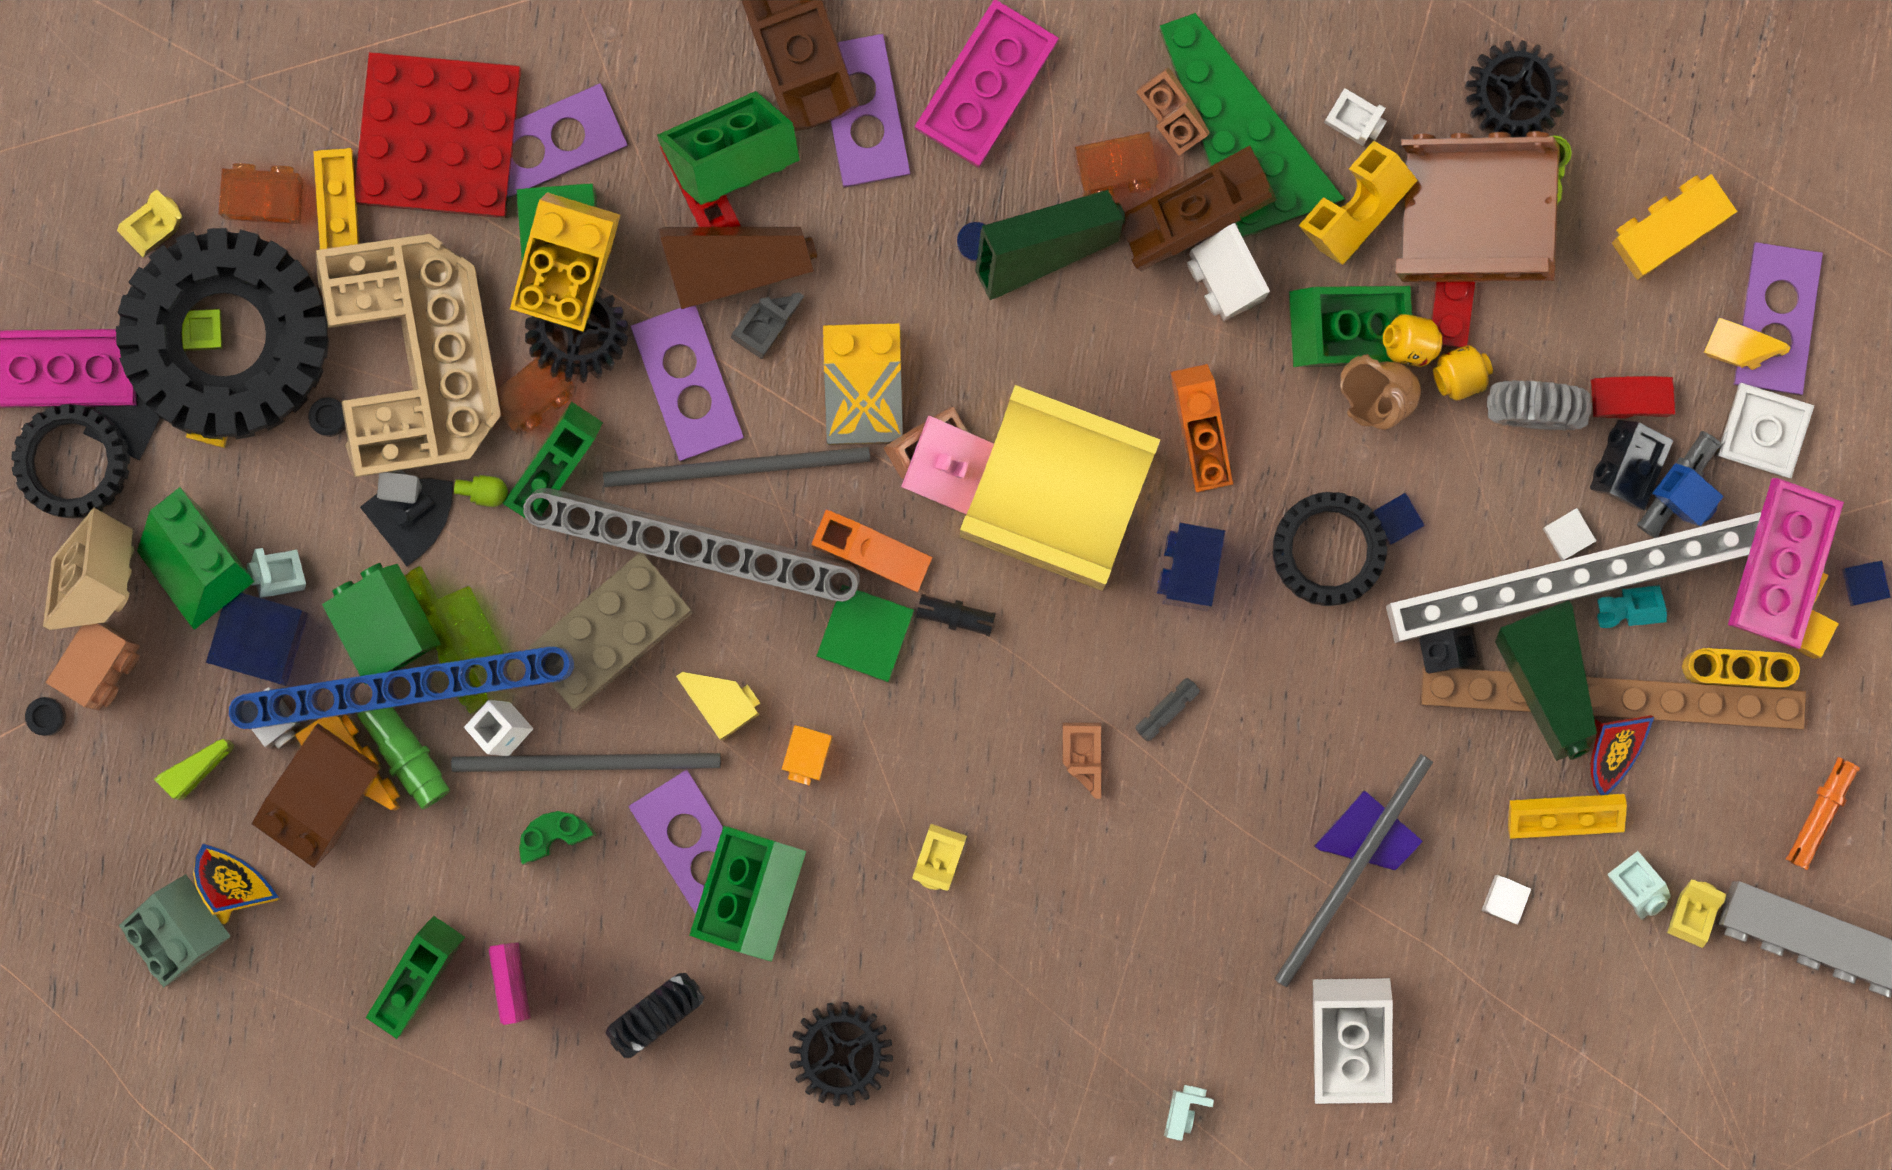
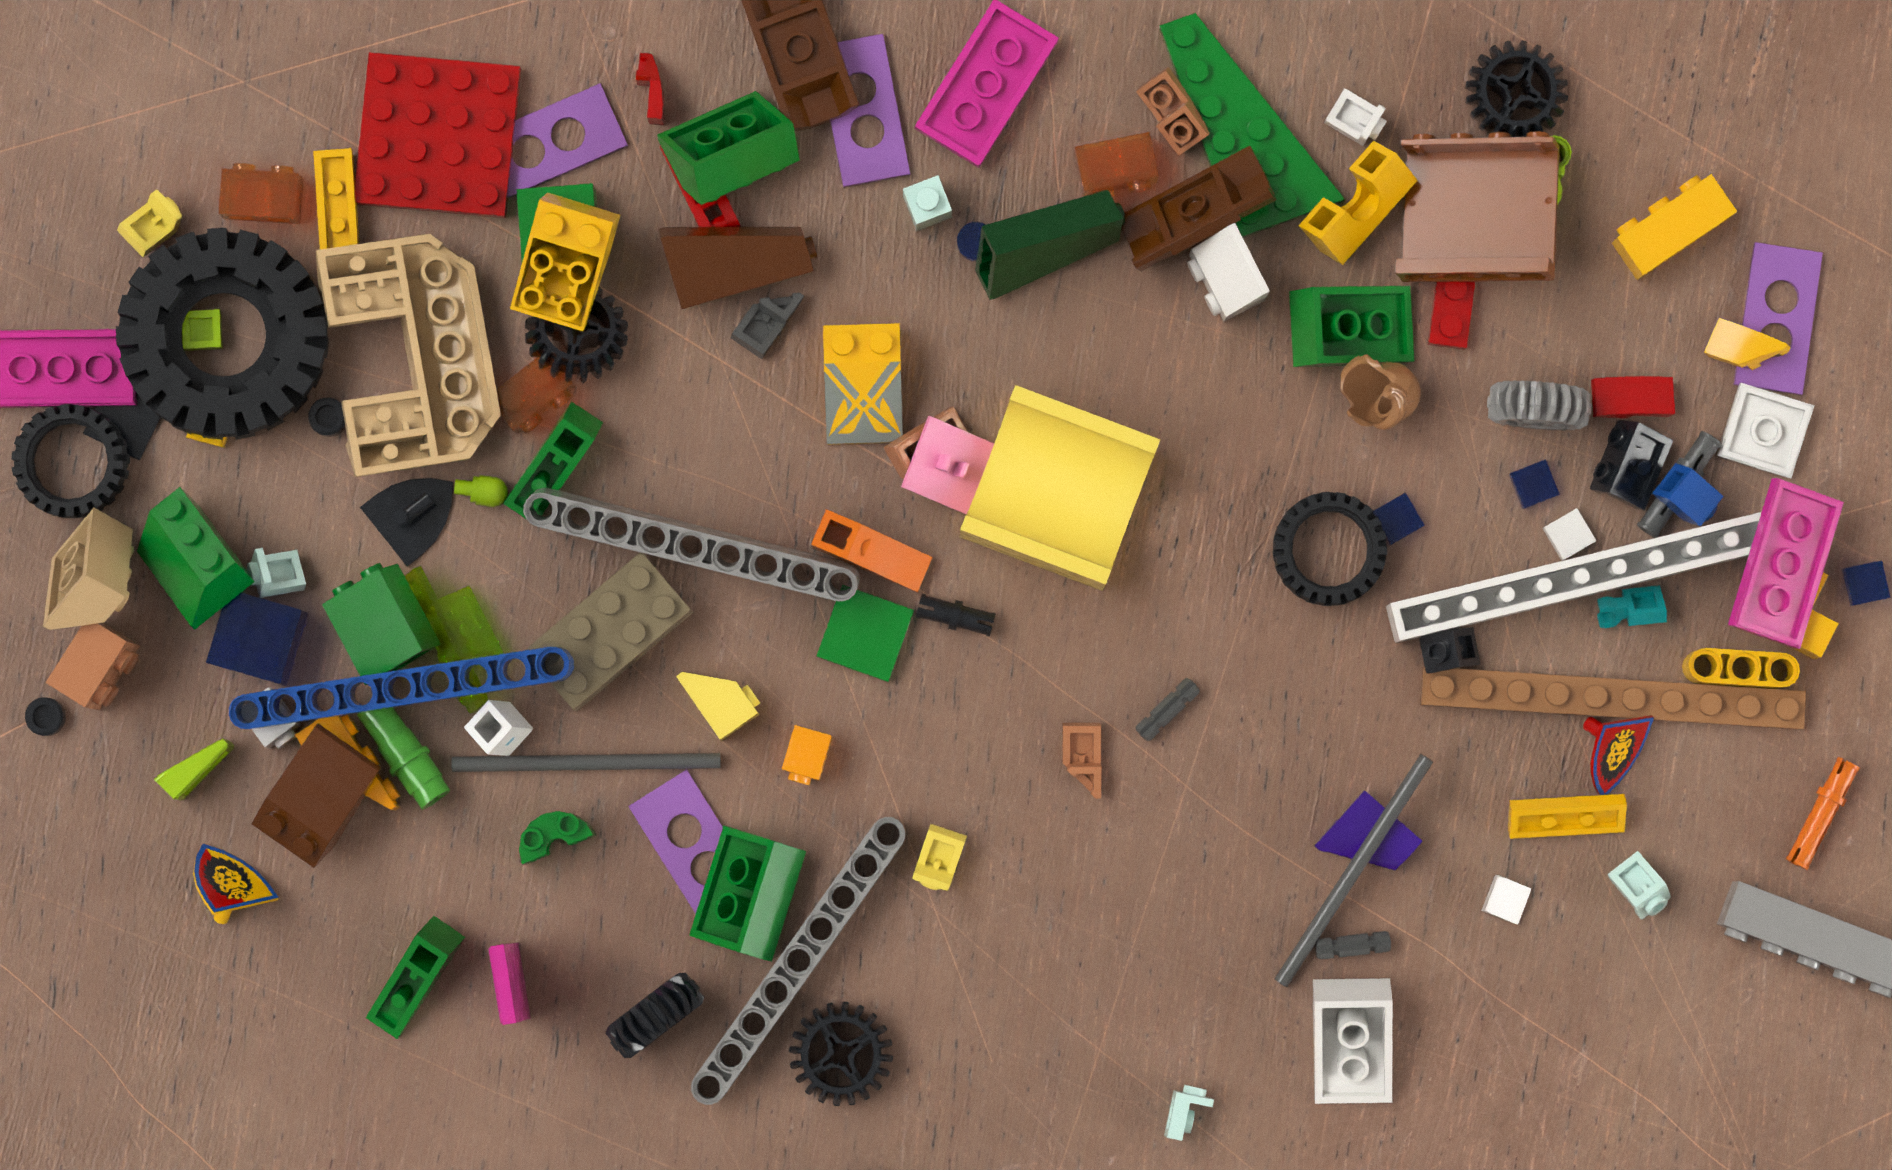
(173, 930): sand green slope -> none
(398, 487): light grey slope -> none
(649, 76): none -> red slope
(688, 435): medium lavender piece -> none
(736, 467): dark grey piece -> none
(784, 973): none -> light grey beam
(927, 203): none -> light aqua brick
(1192, 566): clear blue brick -> none
(1202, 427): orange slope -> none
(1353, 945): none -> dark grey axle
(1412, 340): yellow head -> none
(1462, 373): yellow head -> none
(1534, 484): none -> clear blue tile
(1551, 676): dark green slope -> none
(1696, 912): light yellow bracket -> none

